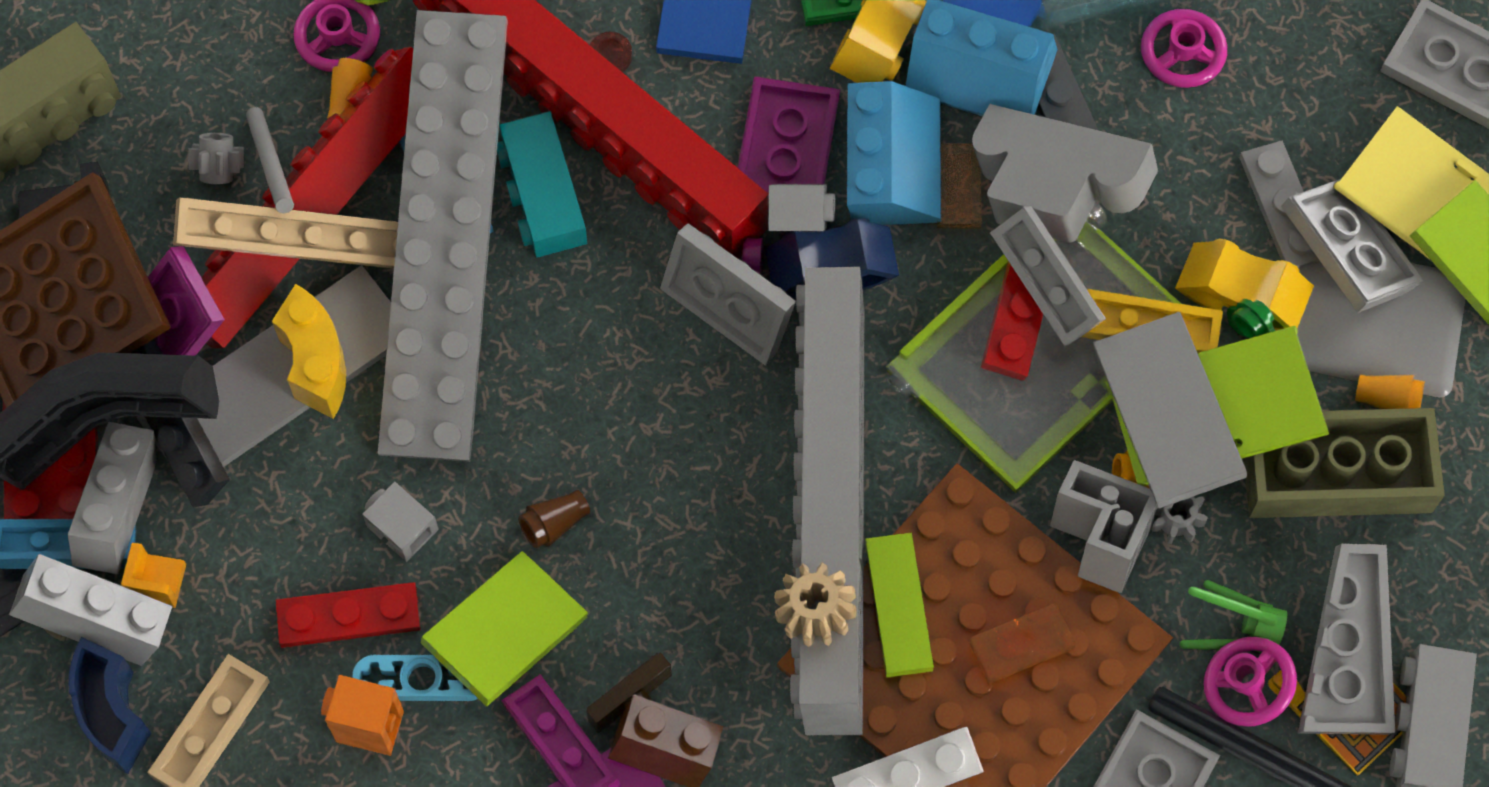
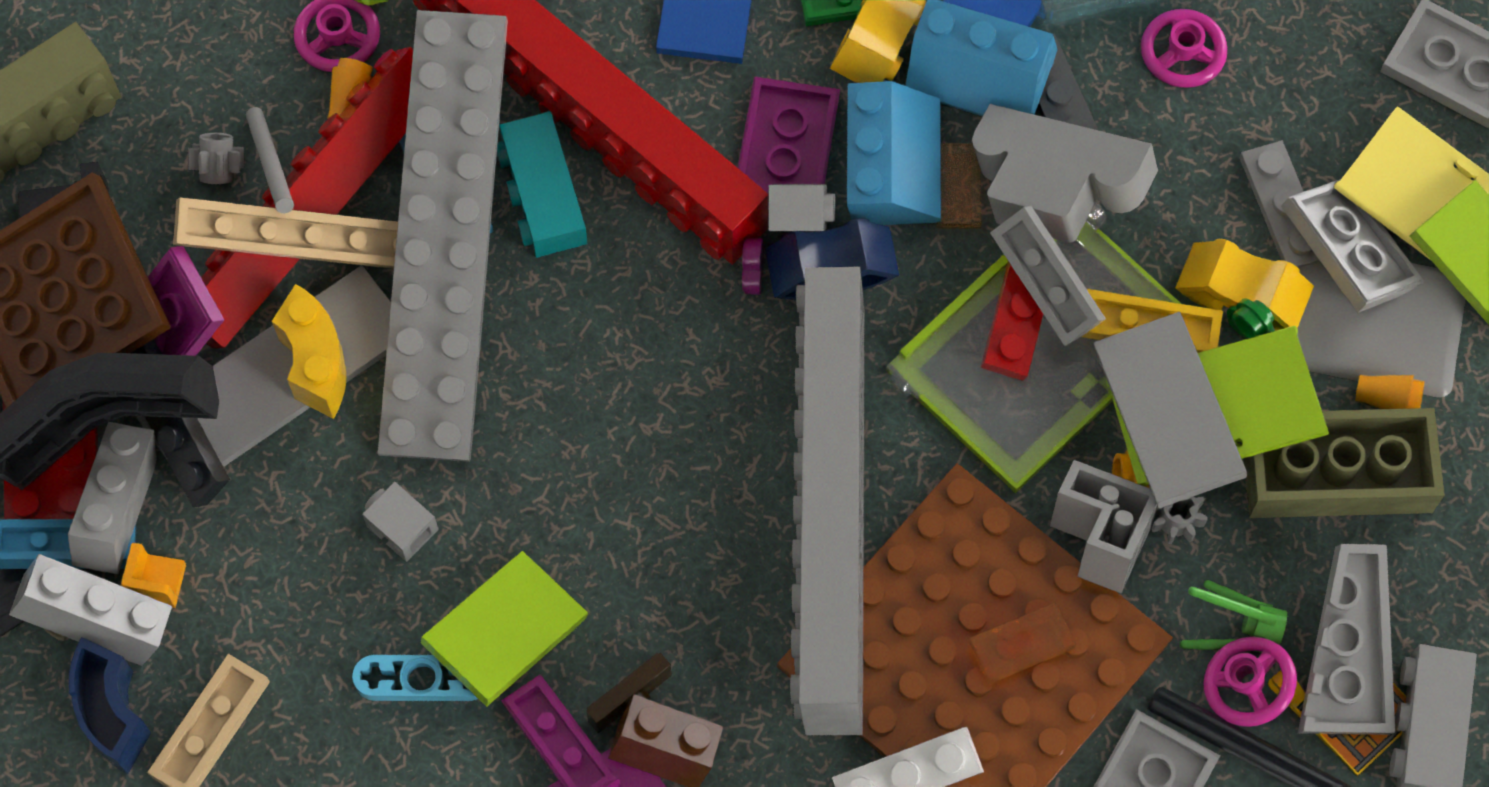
(347, 614): red plate -> none
(363, 714): orange brick -> none
(550, 519): reddish brown cone -> none
(614, 48): clear red tile -> none
(727, 294): light grey plate -> none
(827, 616): tan gear -> none
(899, 605): lime tile -> none

